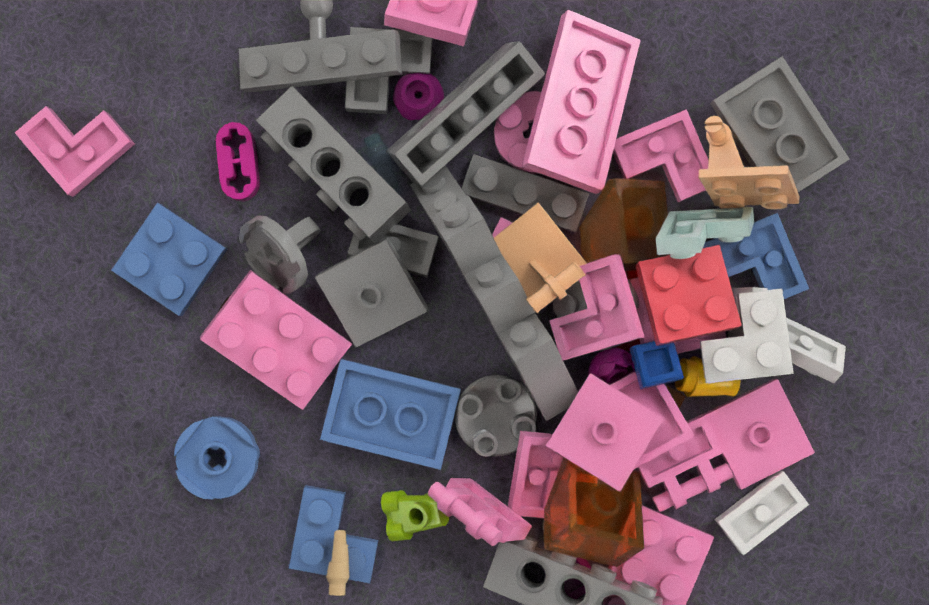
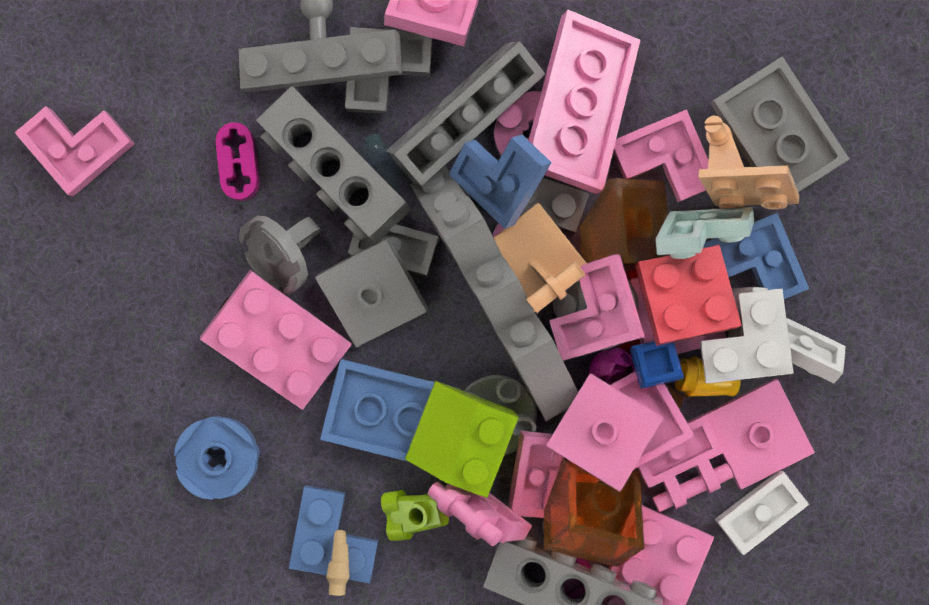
(169, 259): medium blue plate -> none
(405, 90): magenta plate -> none
(461, 438): none -> lime slope
(501, 185): none -> medium blue plate

